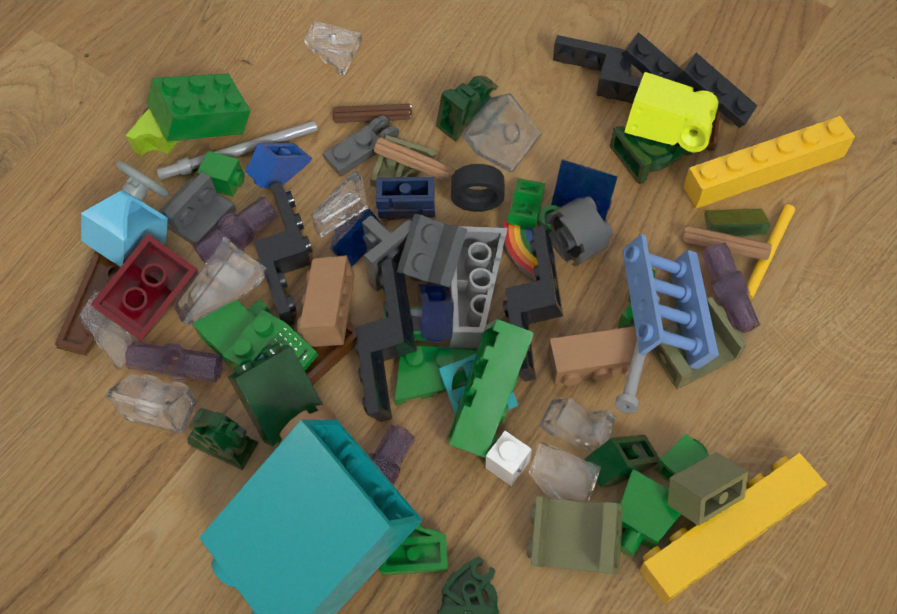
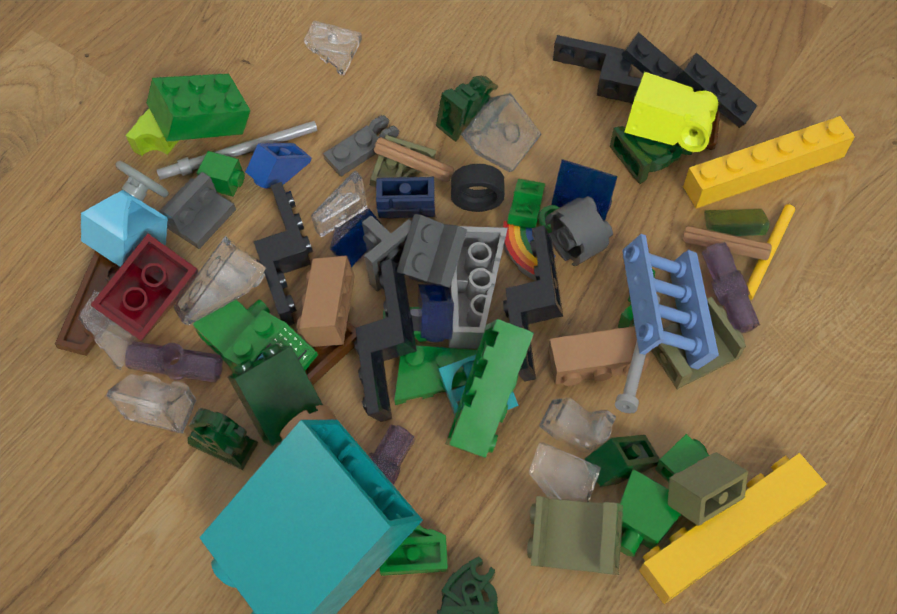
(237, 227): clear purple piece -> none
(370, 112): reddish brown axle -> none
(508, 458): white brick -> none

